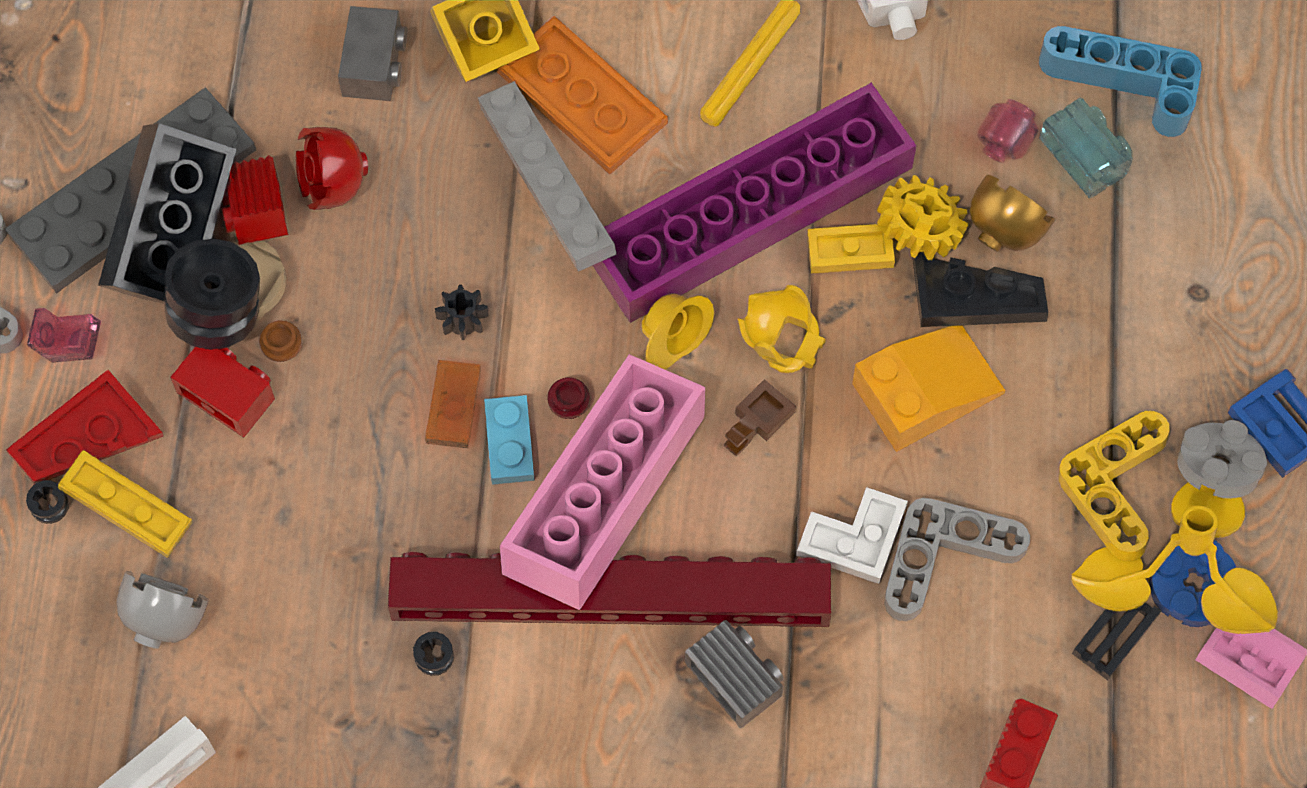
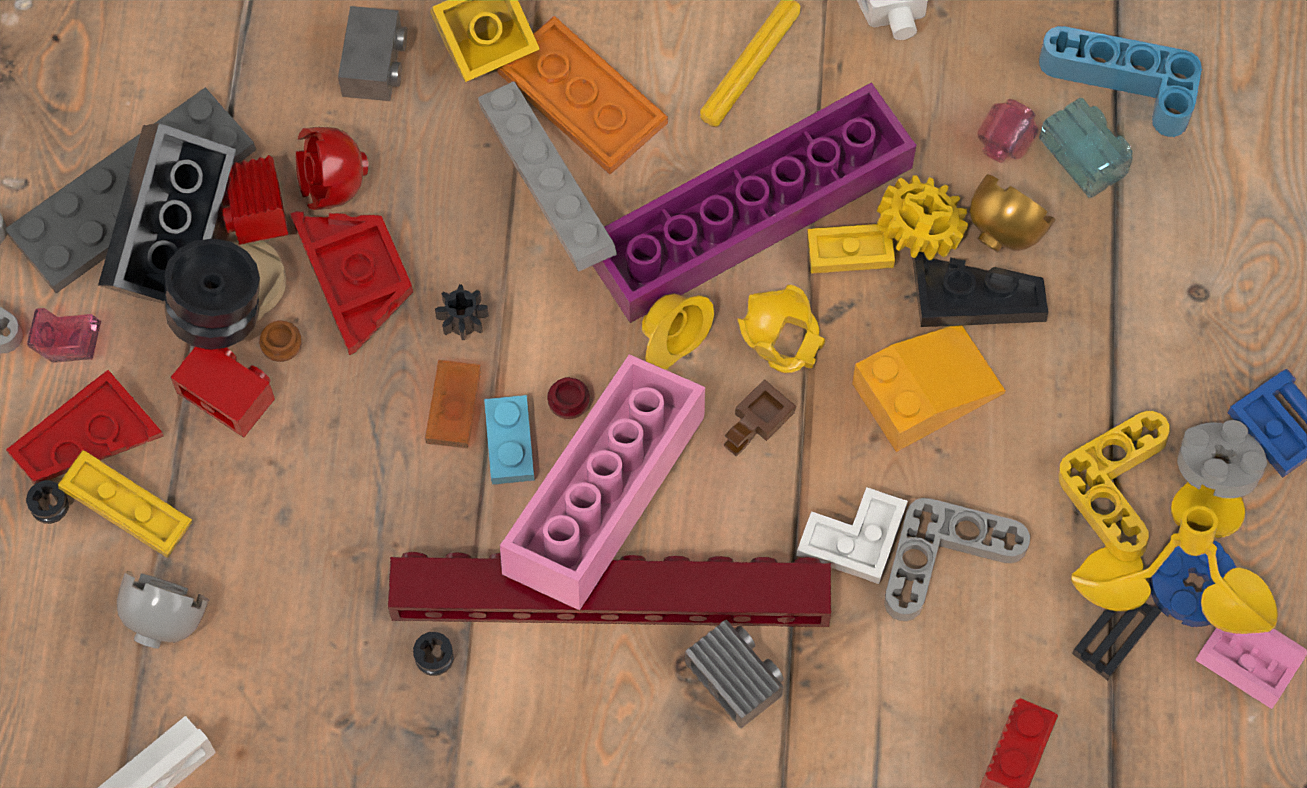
(355, 271): none -> red wing

